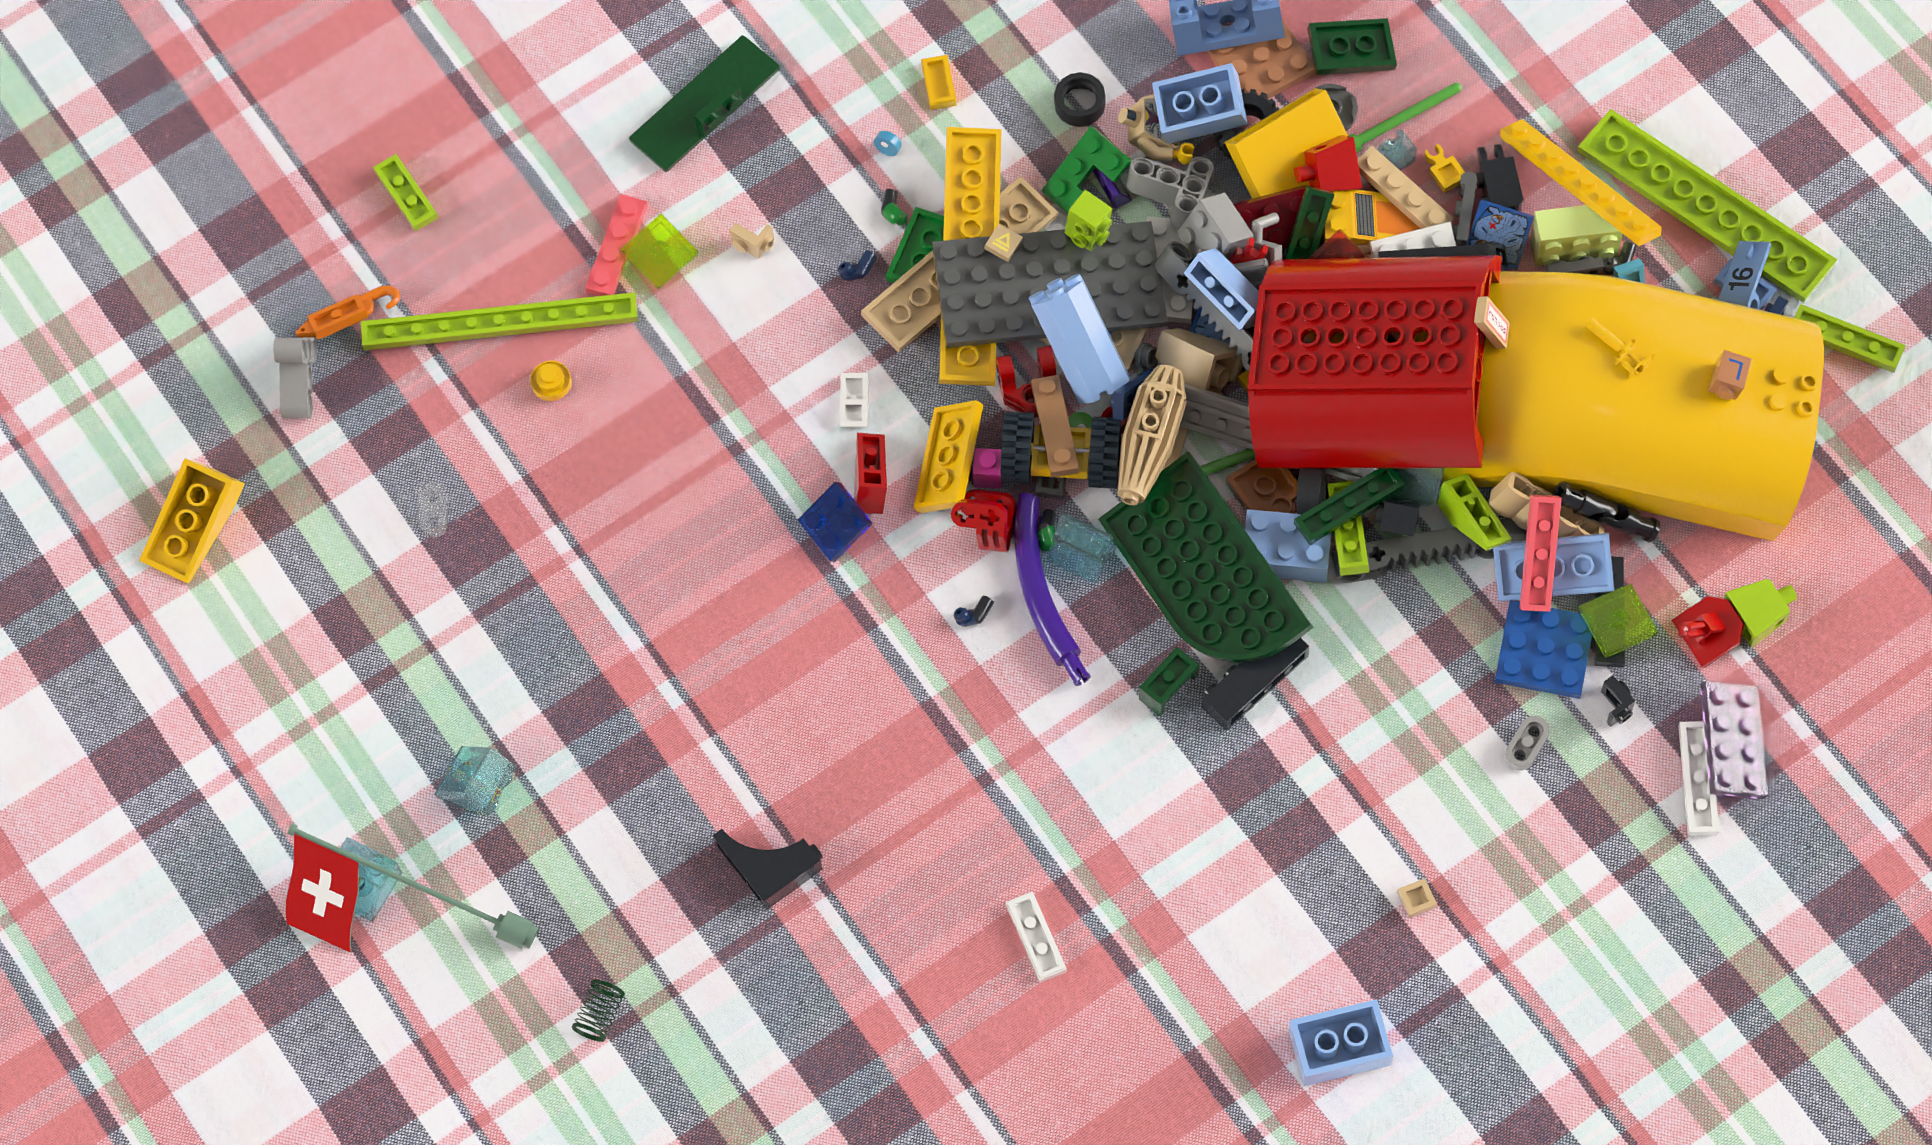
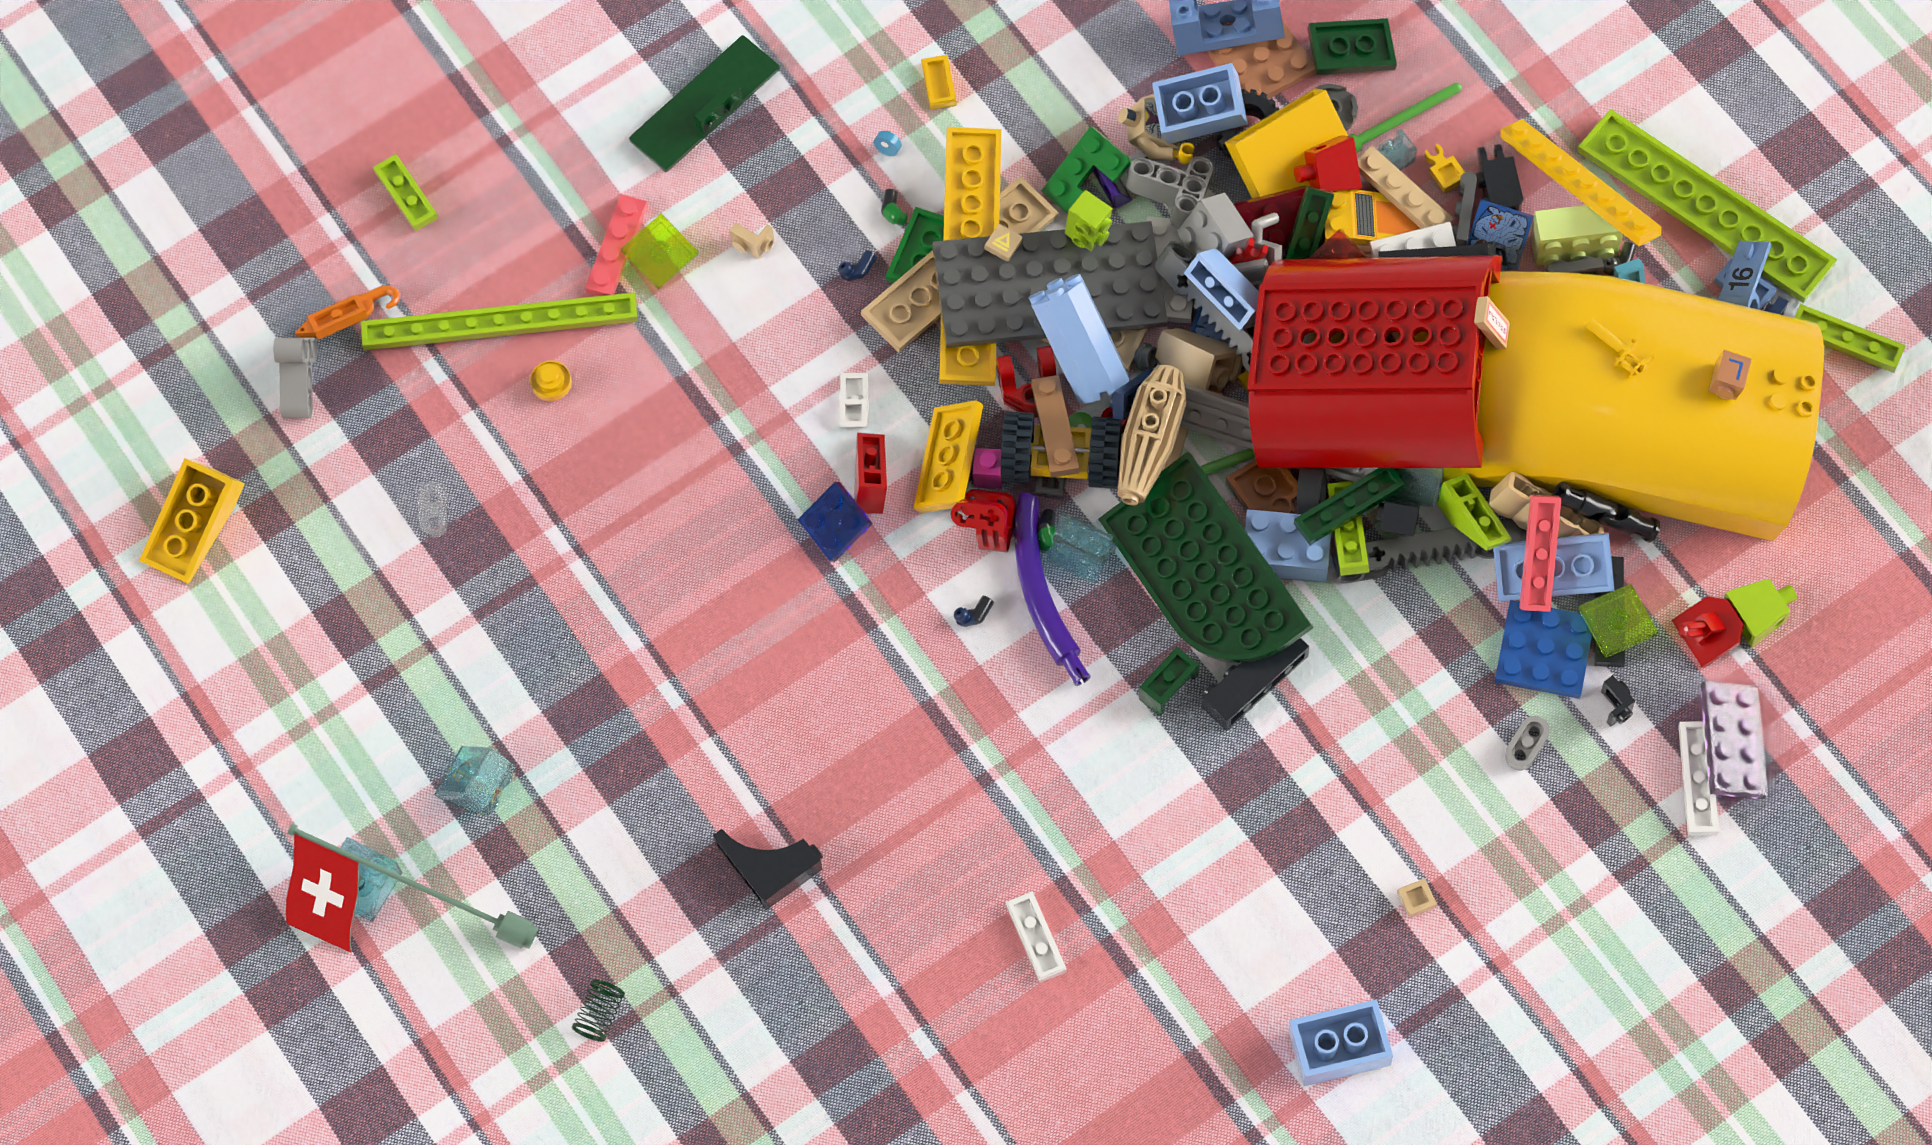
(1078, 81): black tyre -> none

